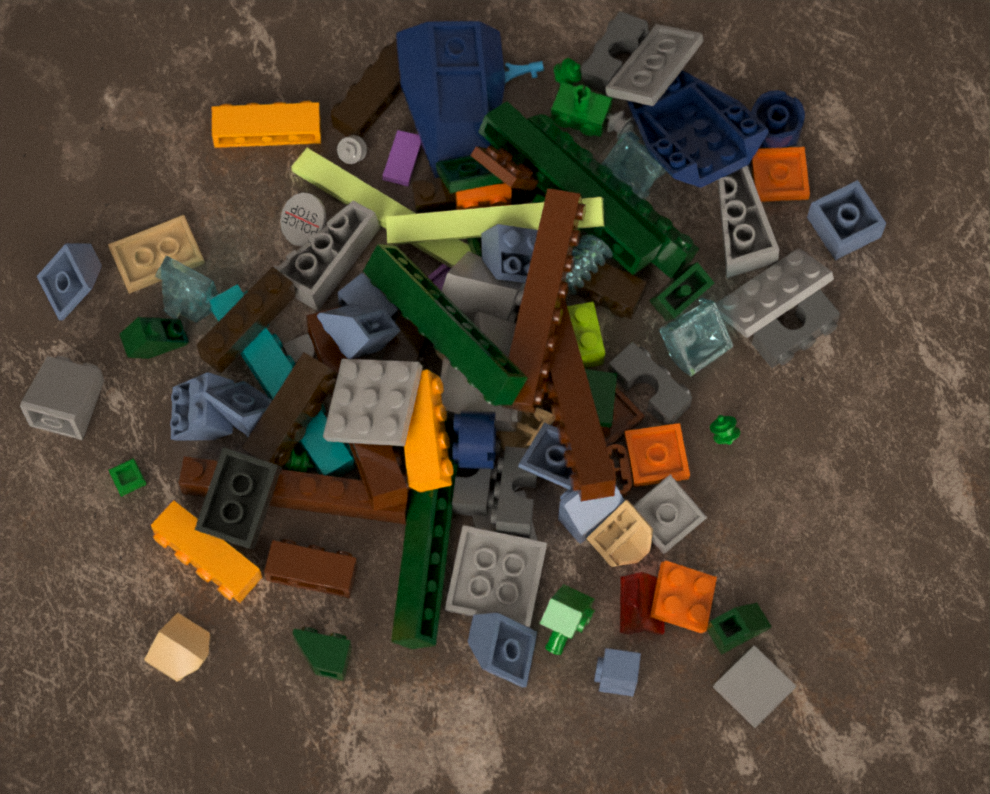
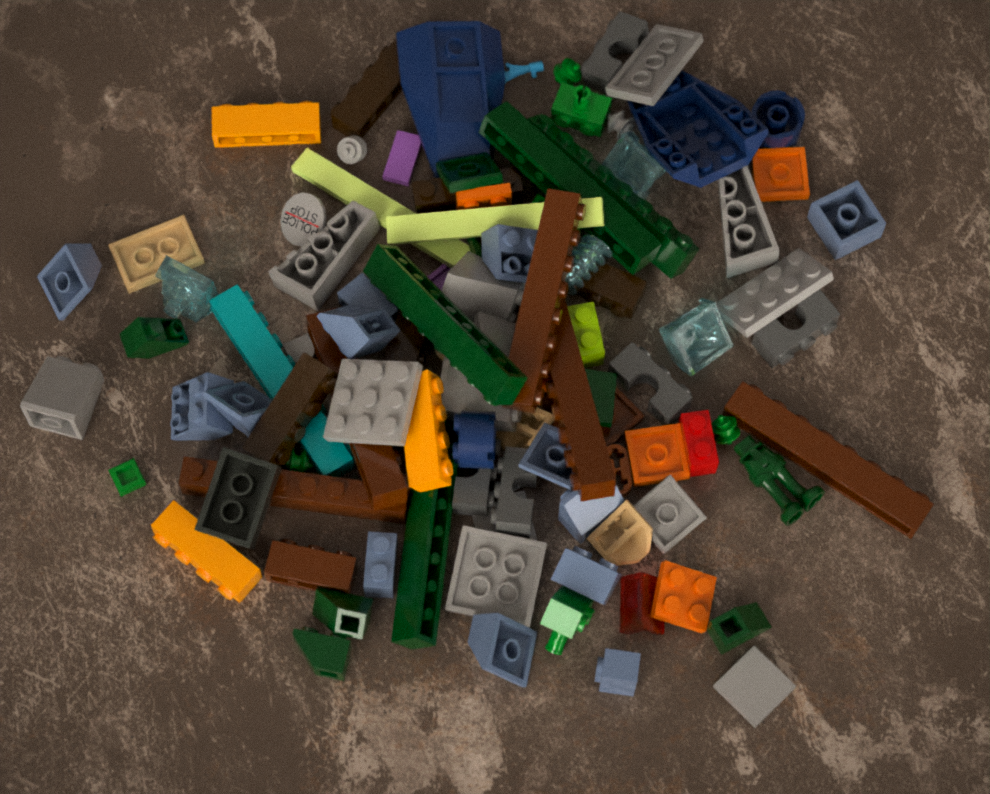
(179, 648): tan slope -> none
(246, 320): dark brown brick -> none
(343, 612): none -> dark green slope
(380, 565): none -> sand blue brick
(502, 165): reddish brown plate -> none
(587, 576): none -> sand blue slope
(681, 291): dark green brick -> none
(699, 443): none -> red brick
(767, 466): none -> dark green piece
(828, 460): none -> reddish brown brick

